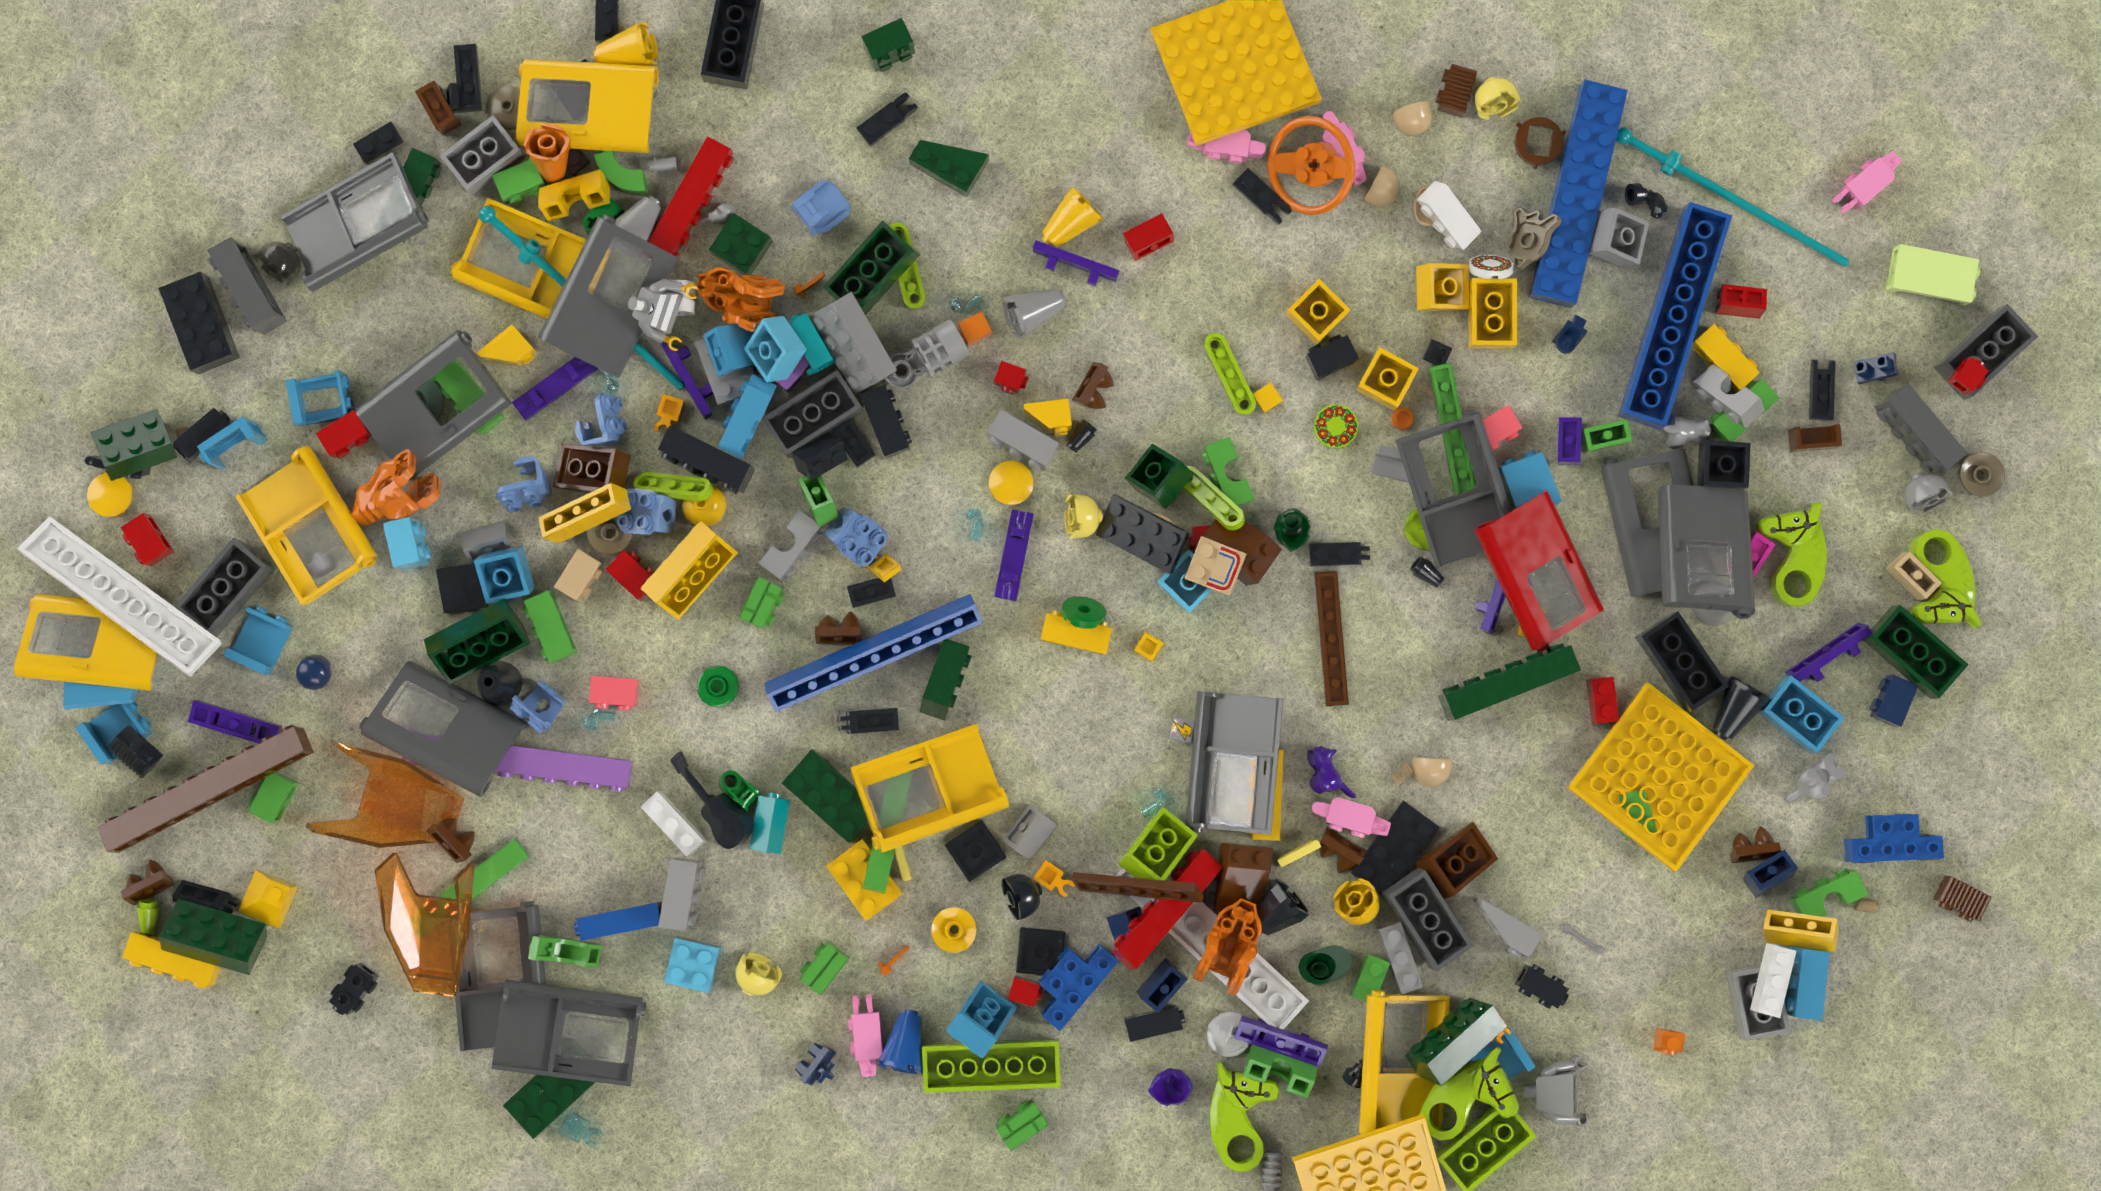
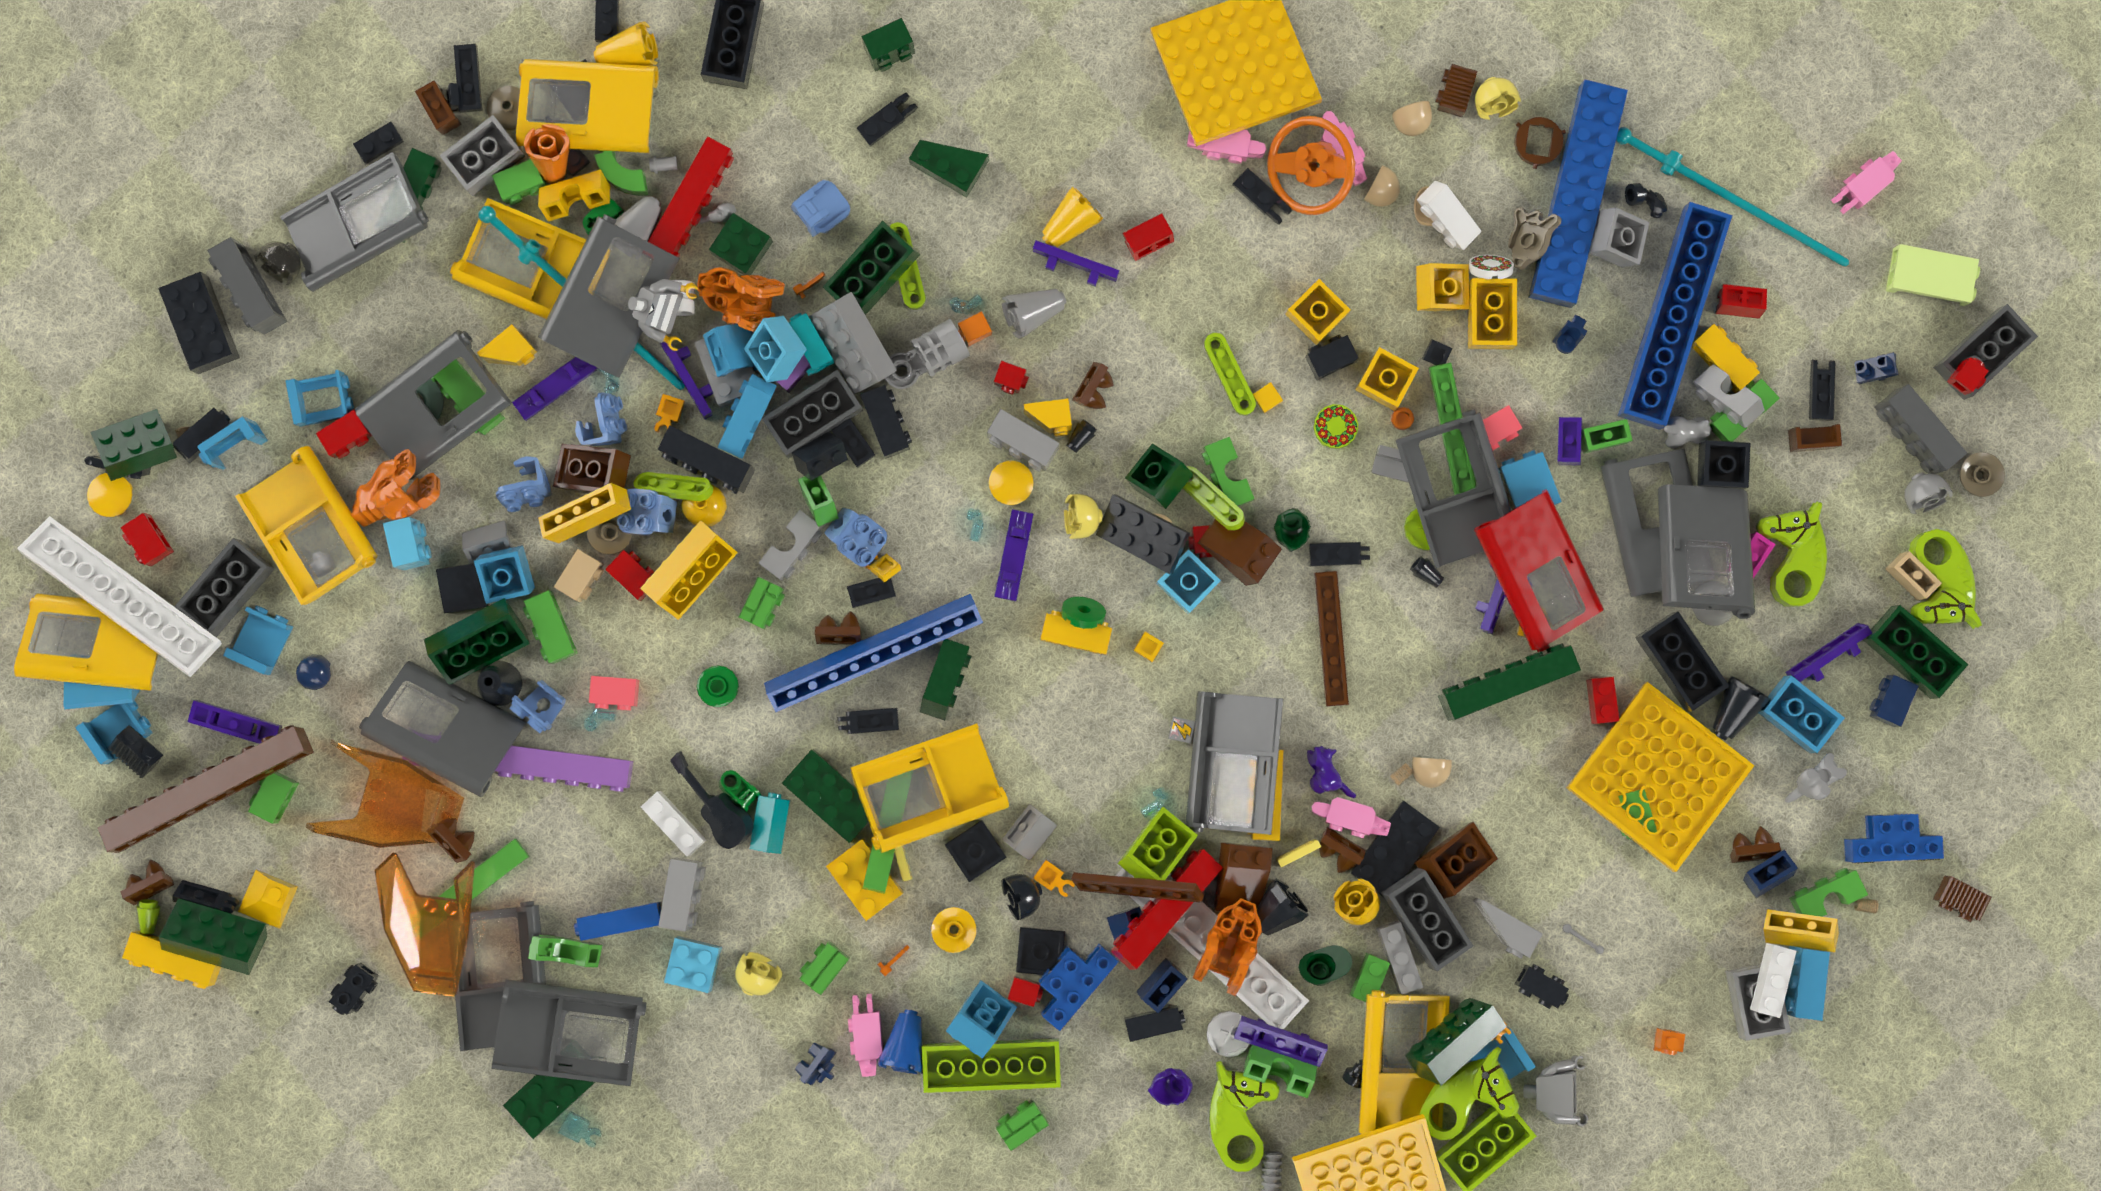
(1215, 566): tan slope -> none

